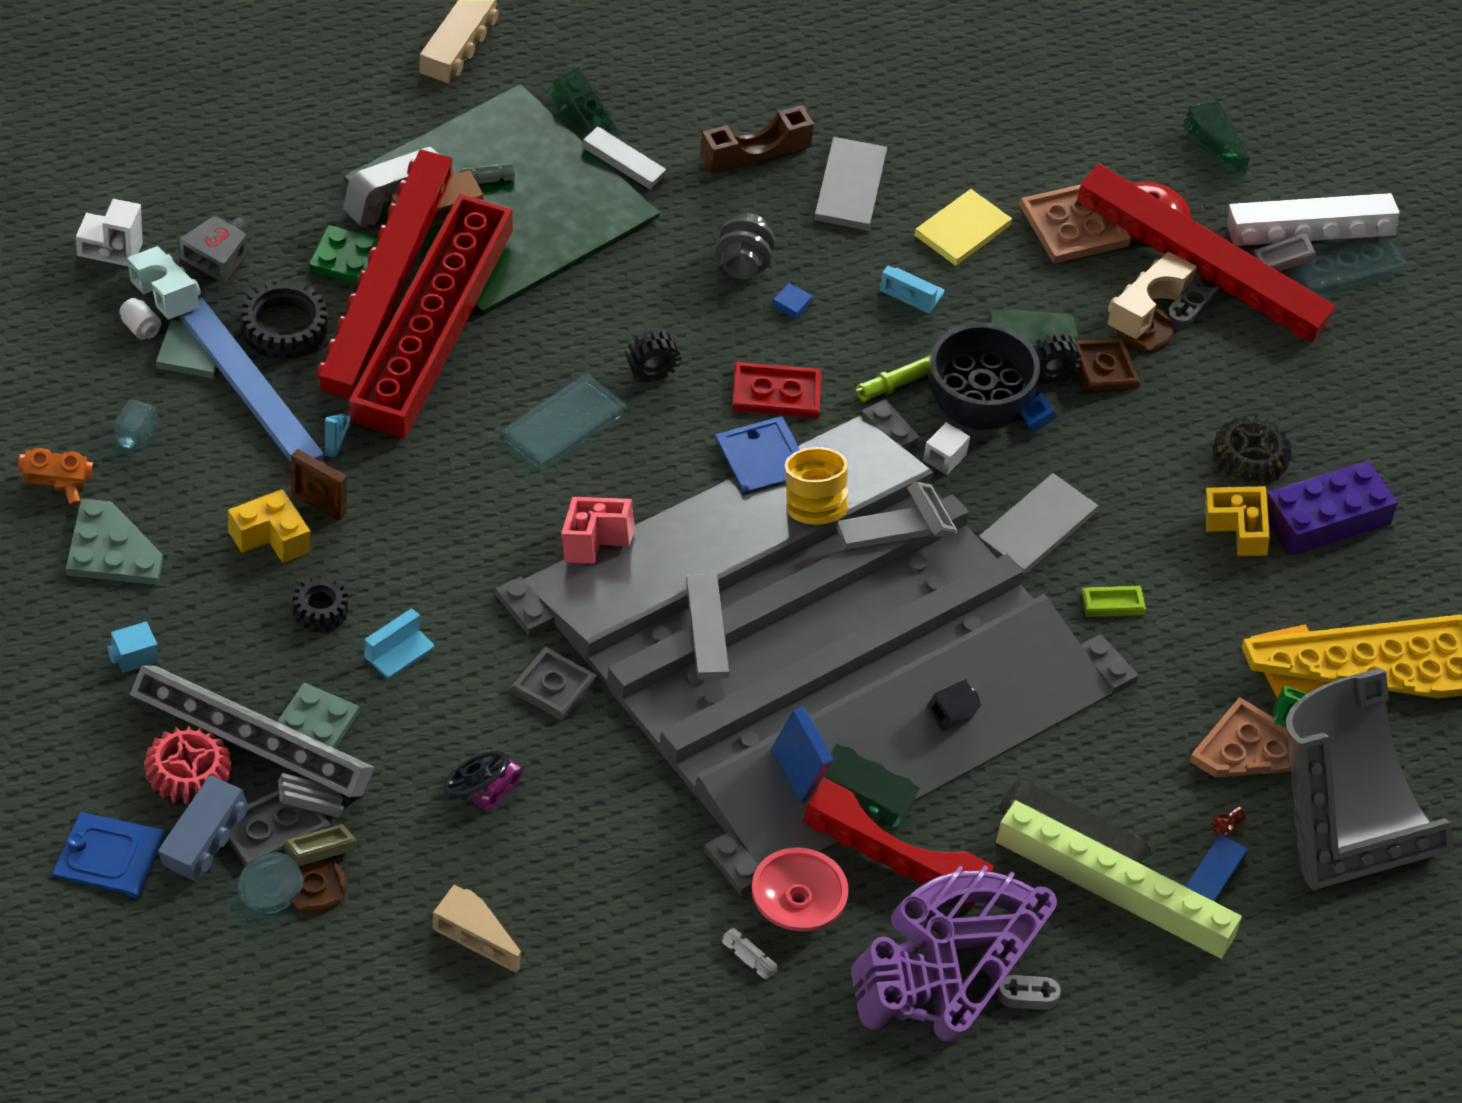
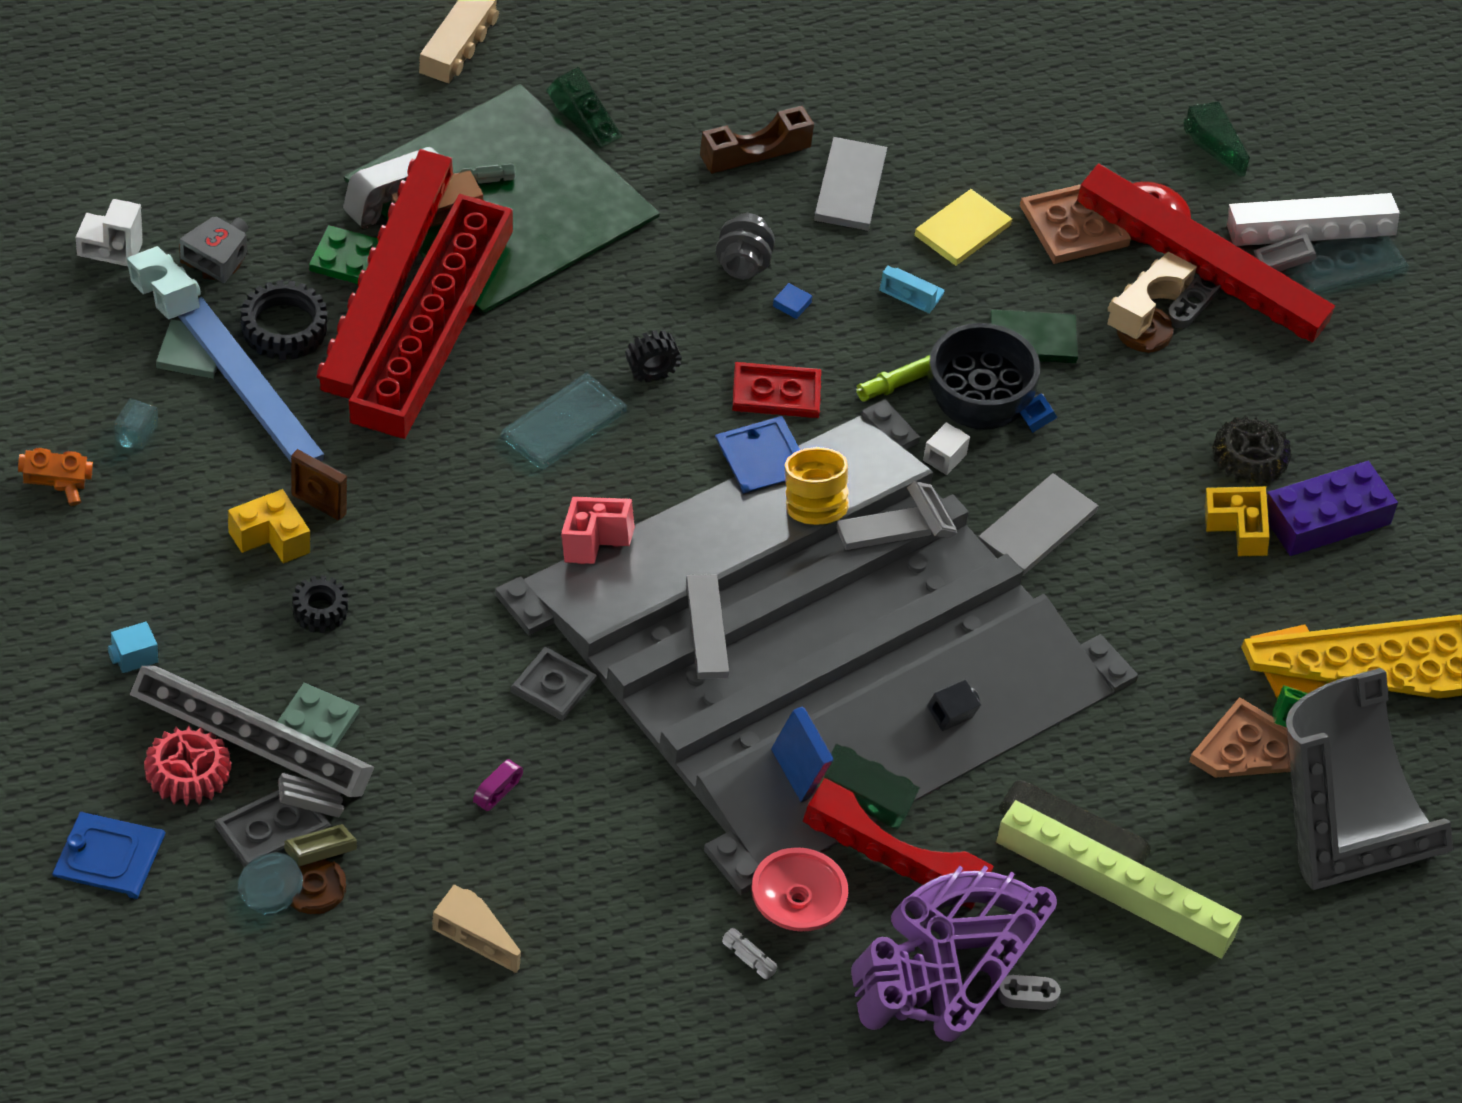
(111, 546): sand green plate -> none
(140, 318): white brick -> none
(203, 828): sand blue brick -> none
(335, 432): medium azure tile -> none
(397, 644): medium azure panel -> none
(475, 774): black wheel -> none
(623, 157): tile -> none
(1057, 357): black tyre -> none
(1106, 365): reddish brown tile -> none
(1113, 601): lime tile -> none
(1217, 868): blue tile -> none
(1224, 823): clear red arm -> none

